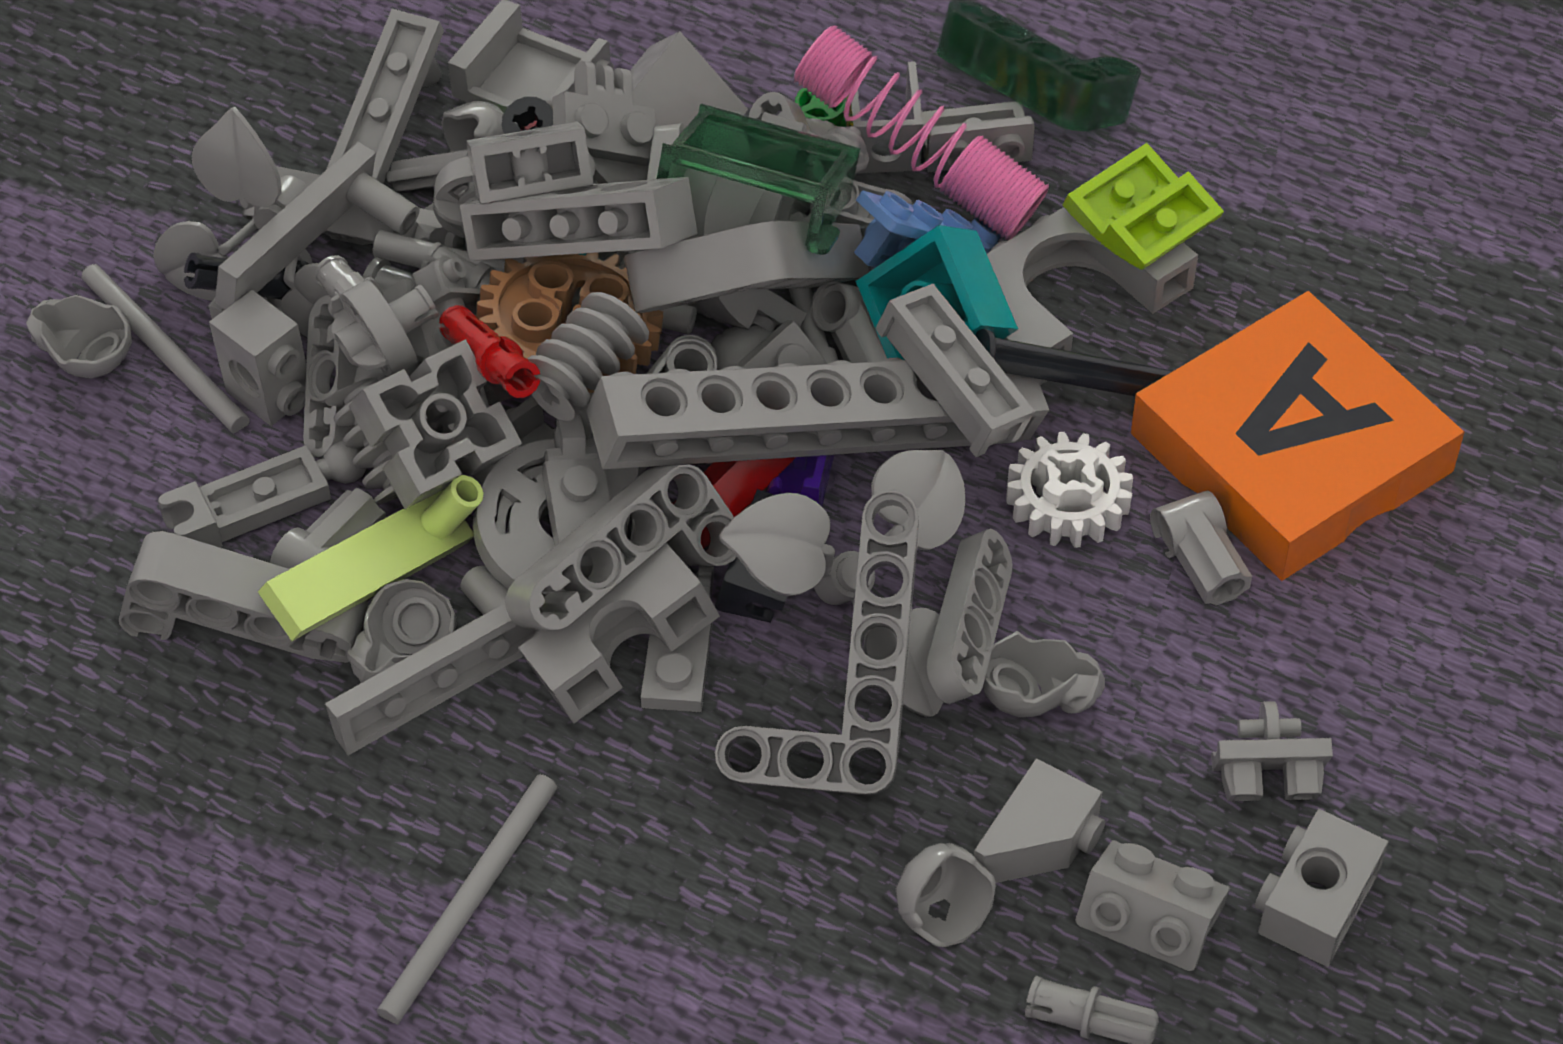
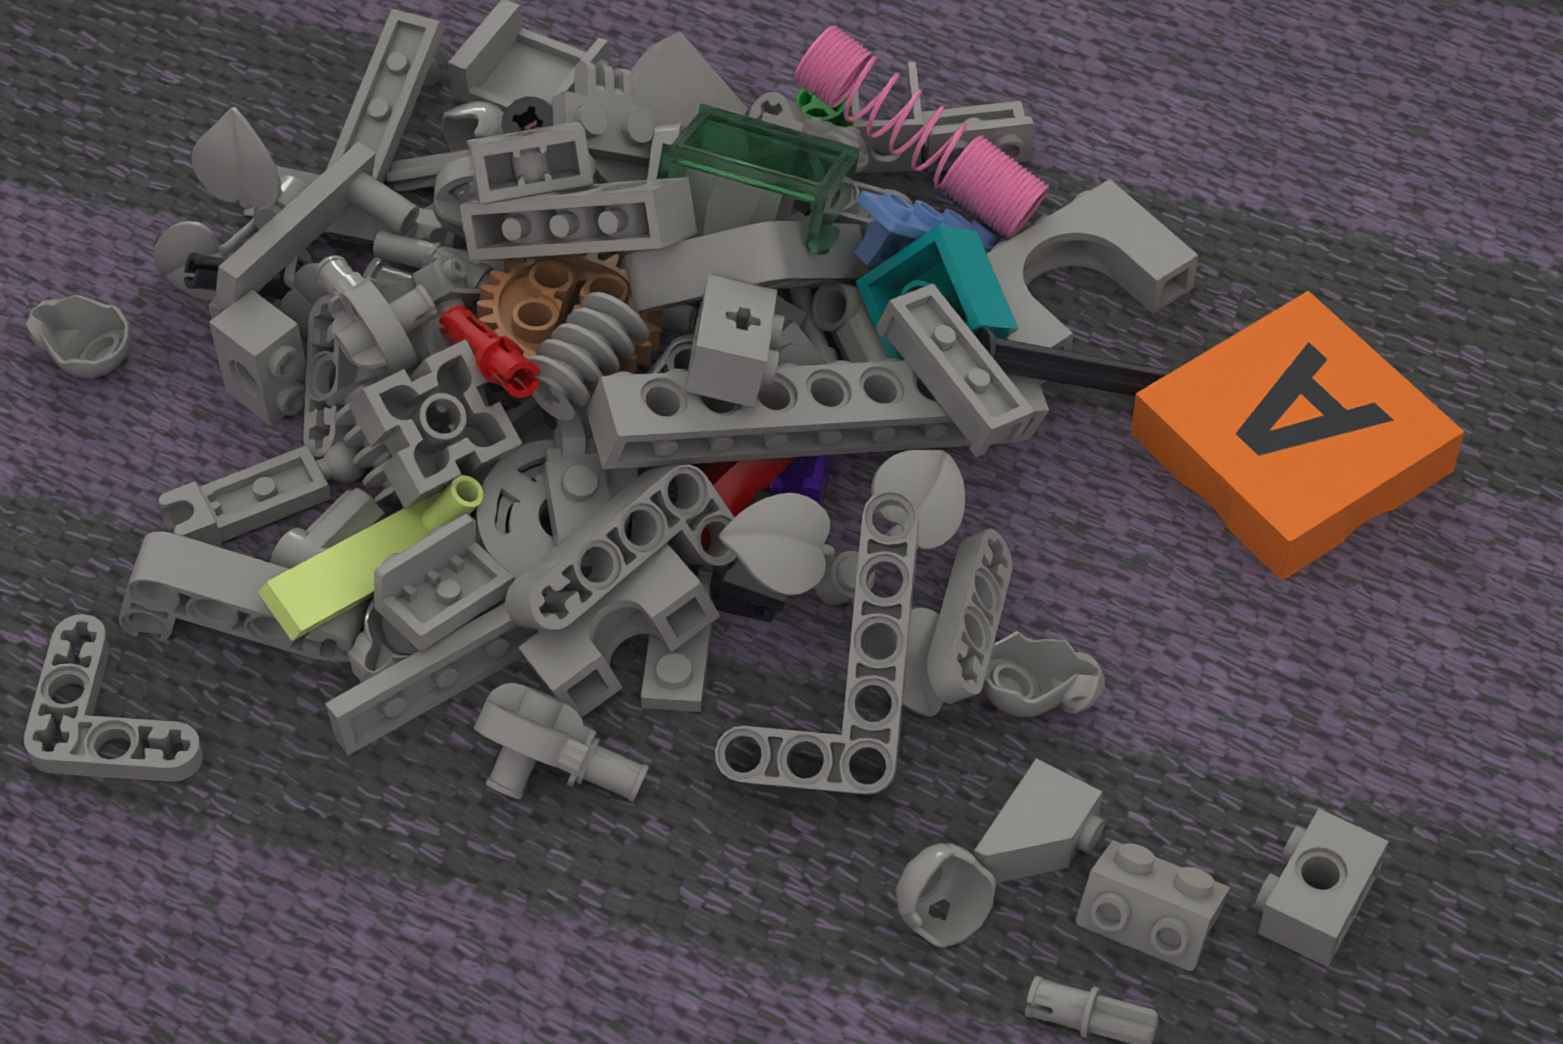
(87, 733): none -> light grey beam
(166, 350): light grey axle -> none
(439, 583): none -> light grey bracket
(467, 900): light grey axle -> none
(549, 731): none -> light grey pin
(734, 341): none -> light grey brick
(1035, 71): clear green beam -> none
(1070, 488): white gear -> none
(1142, 207): lime slope -> none
(1198, 537): light grey piece -> none
(1244, 760): light grey hips -> none

